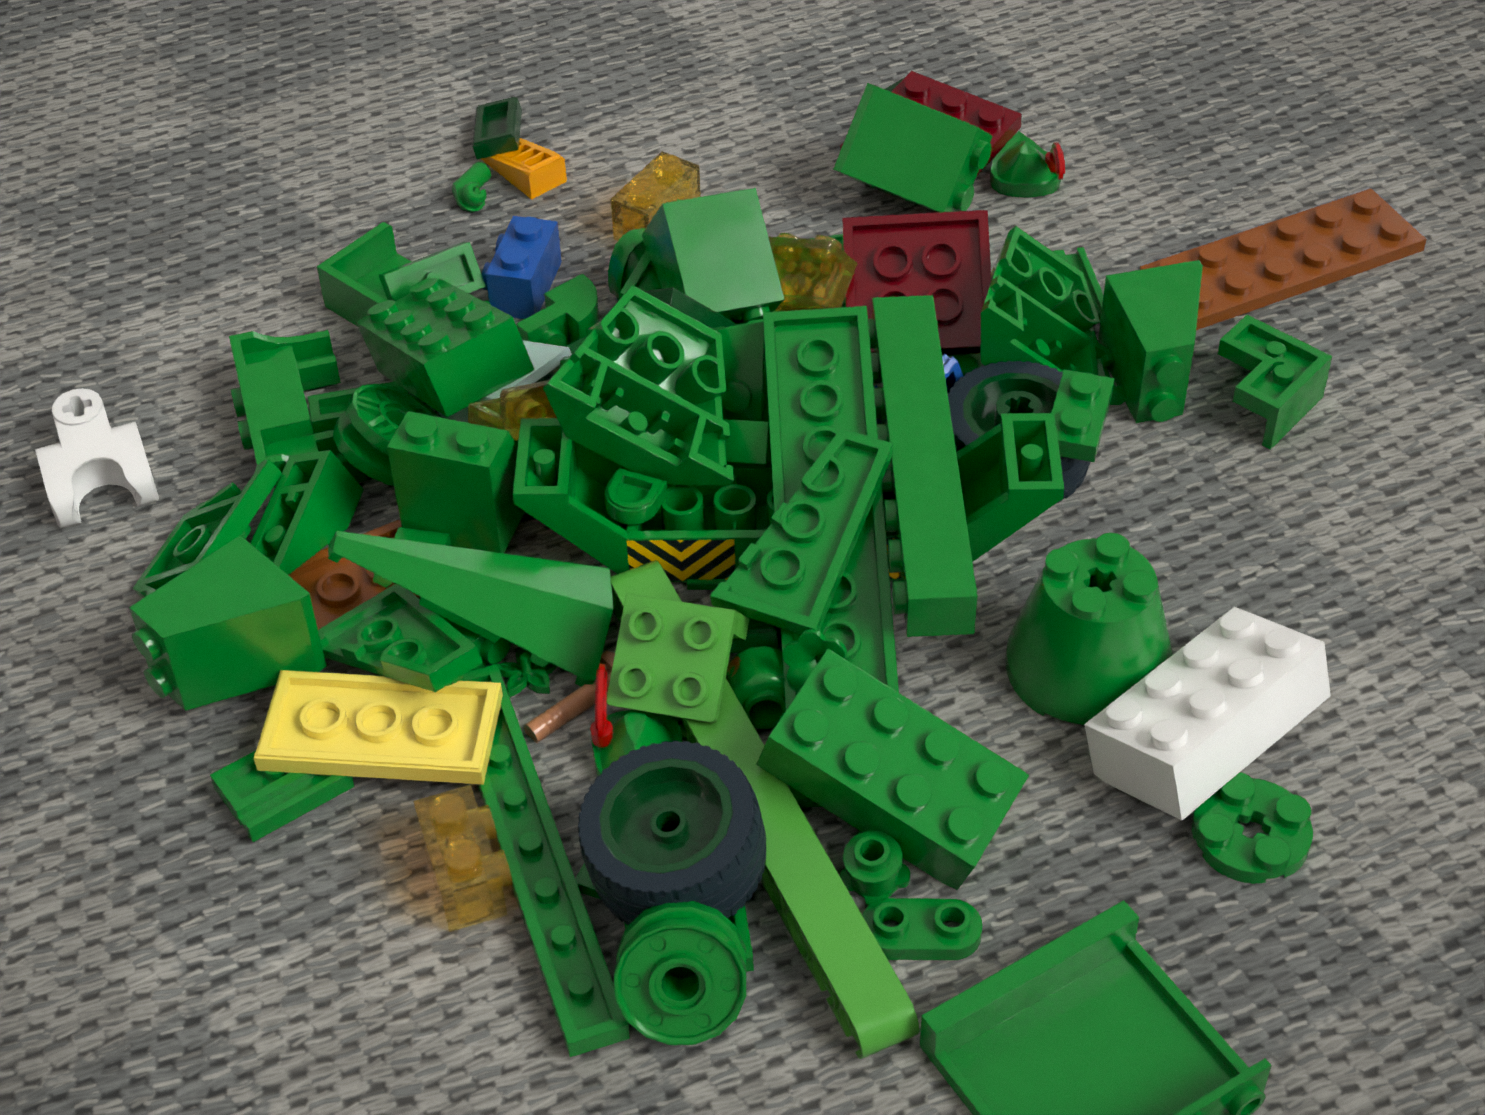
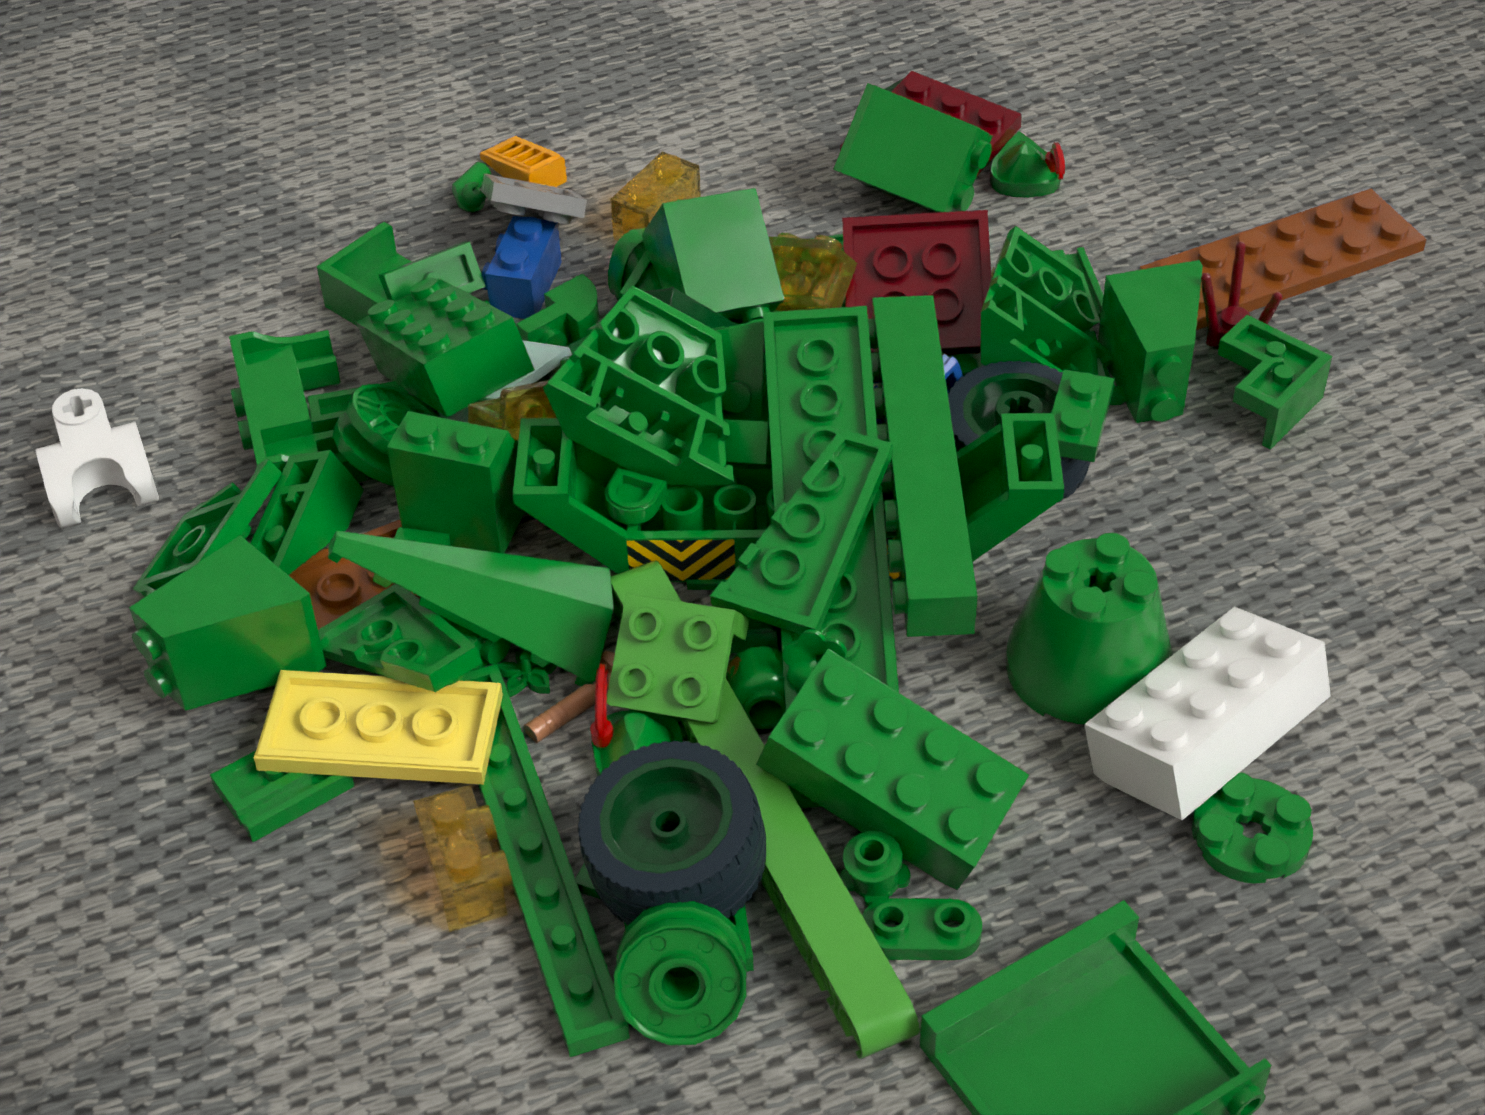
(497, 128): dark green tile -> none
(516, 195): none -> light grey plate
(1230, 316): none -> dark red plant

